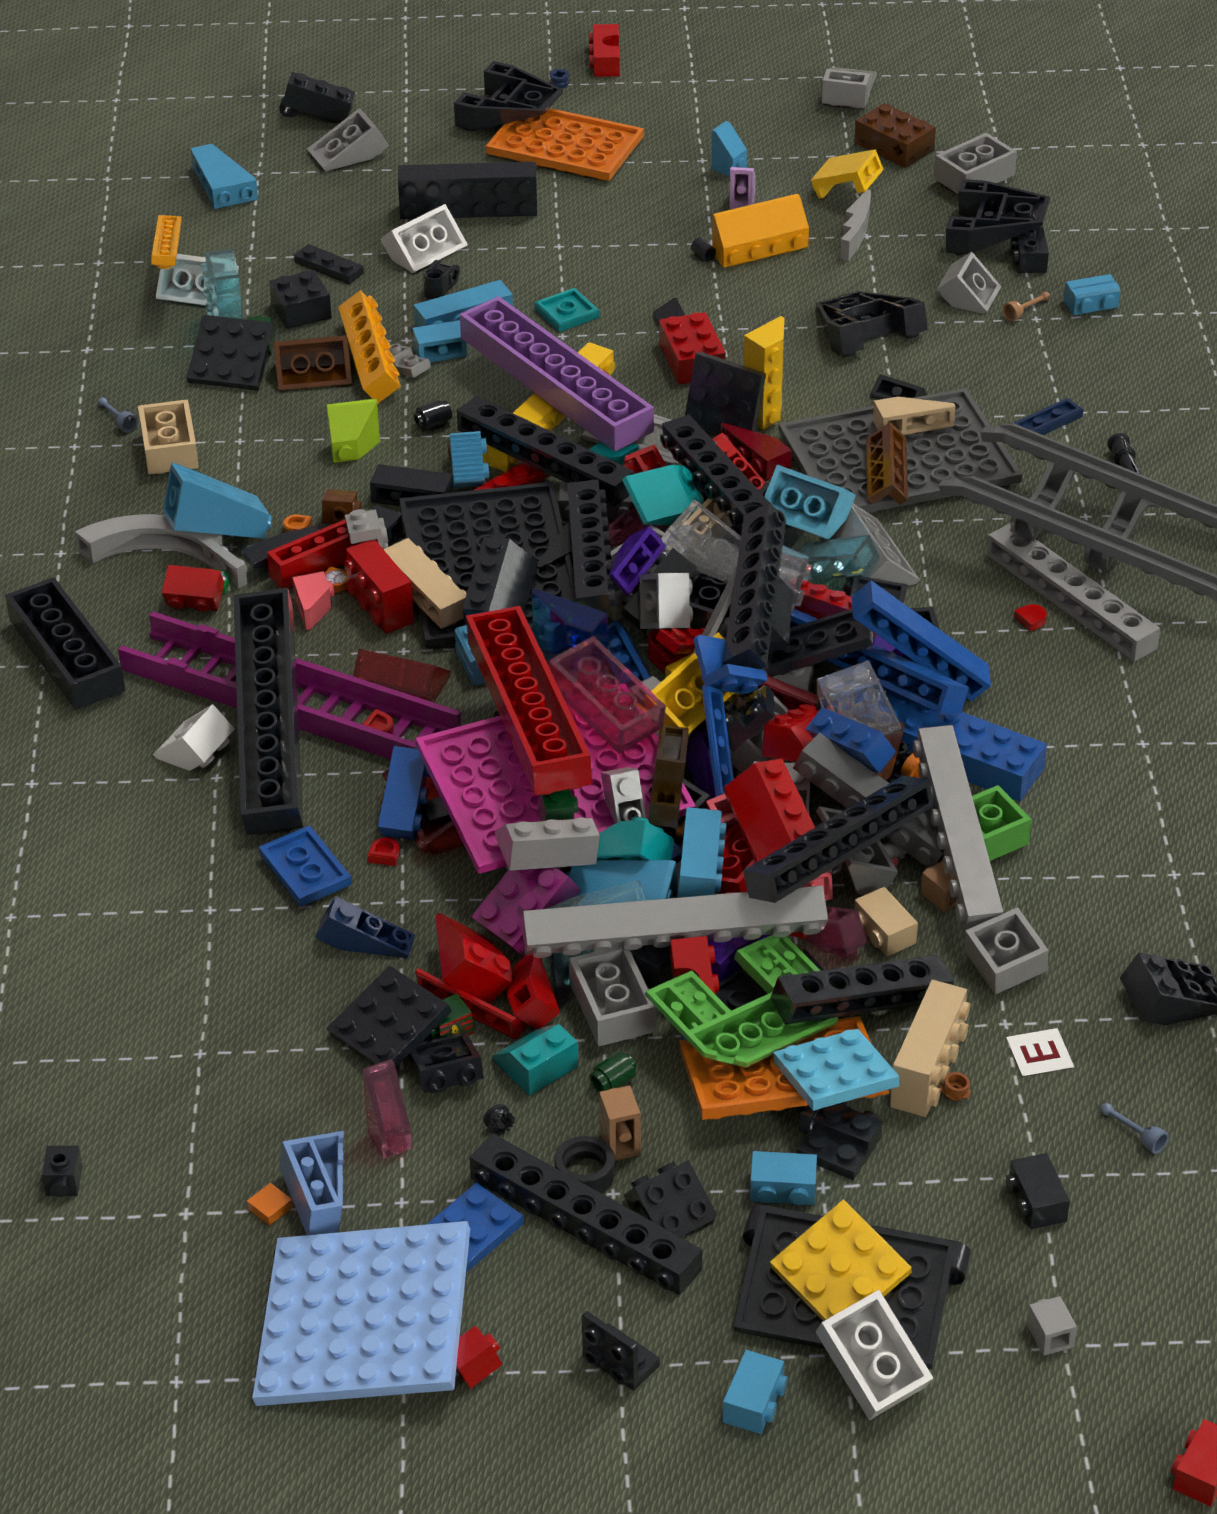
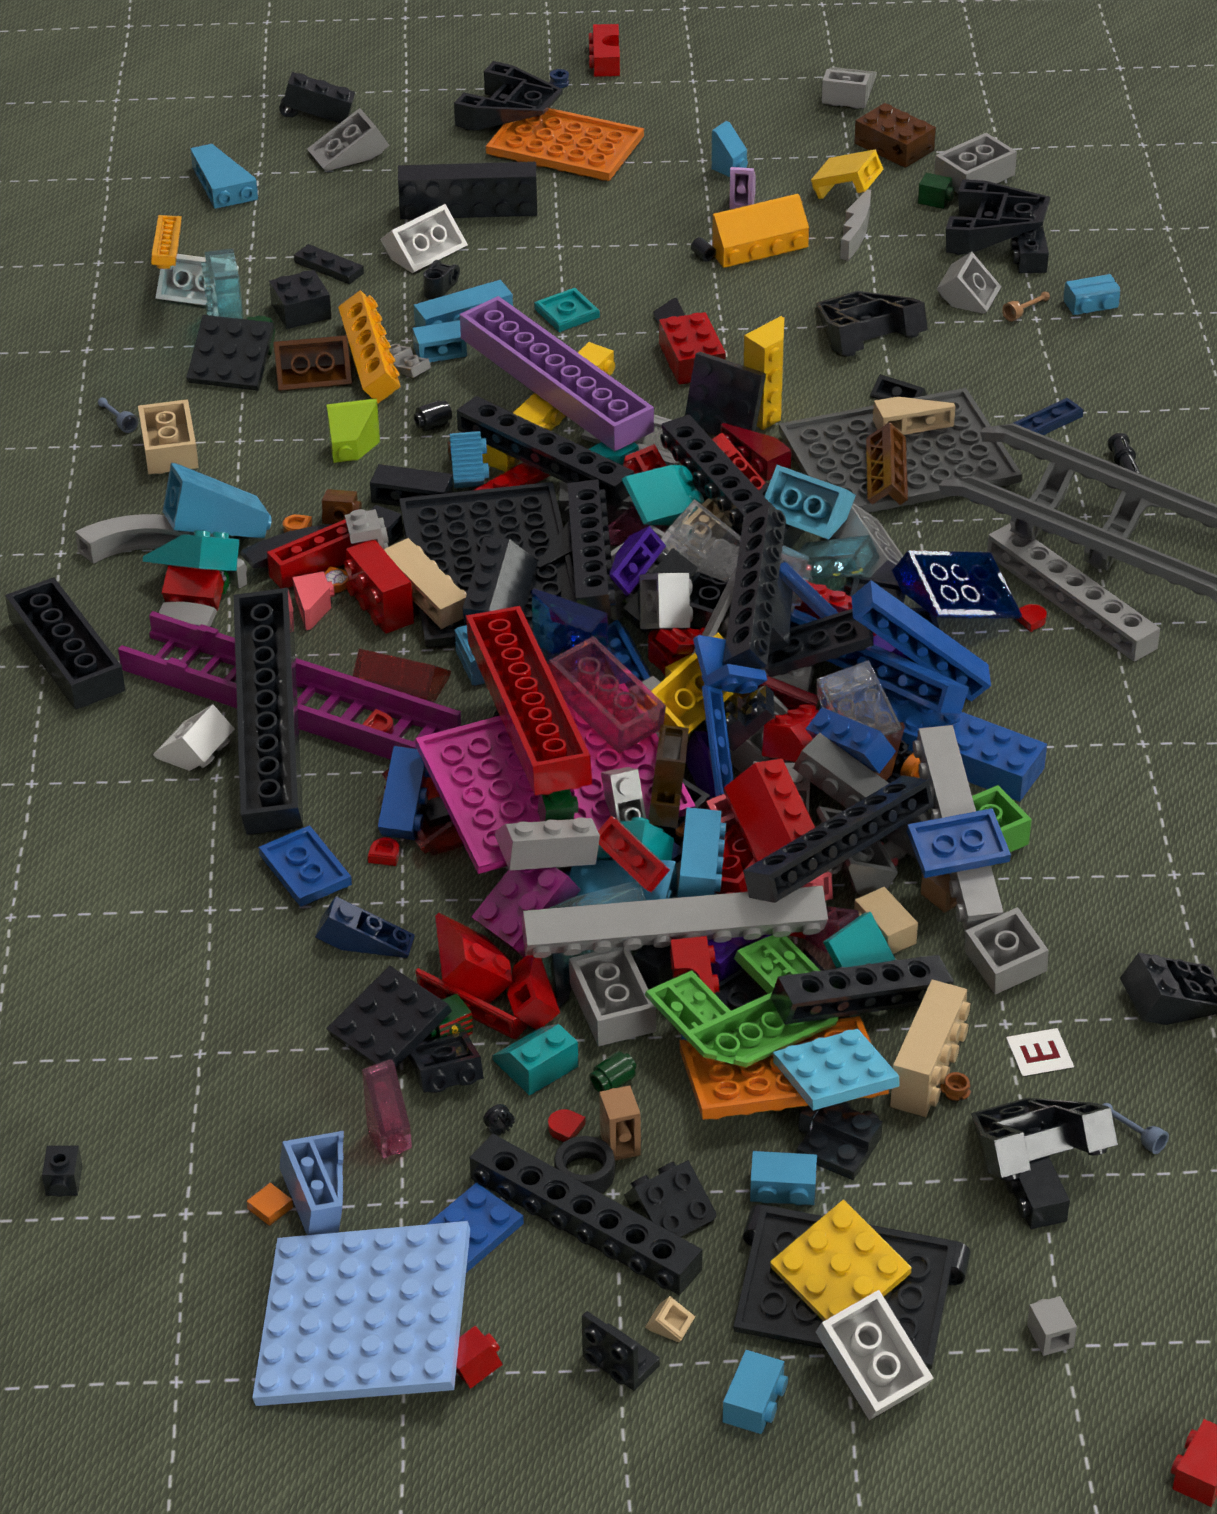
(189, 612): none -> light grey slope
(198, 551): none -> teal slope
(565, 1124): none -> red tile
(631, 854): none -> red plate
(670, 1320): none -> tan slope
(805, 591): none -> blue axle
(859, 943): none -> teal tile
(935, 190): none -> dark green brick
(956, 584): none -> clear blue slope
(958, 843): none -> blue plate
(1038, 1128): none -> black wedge

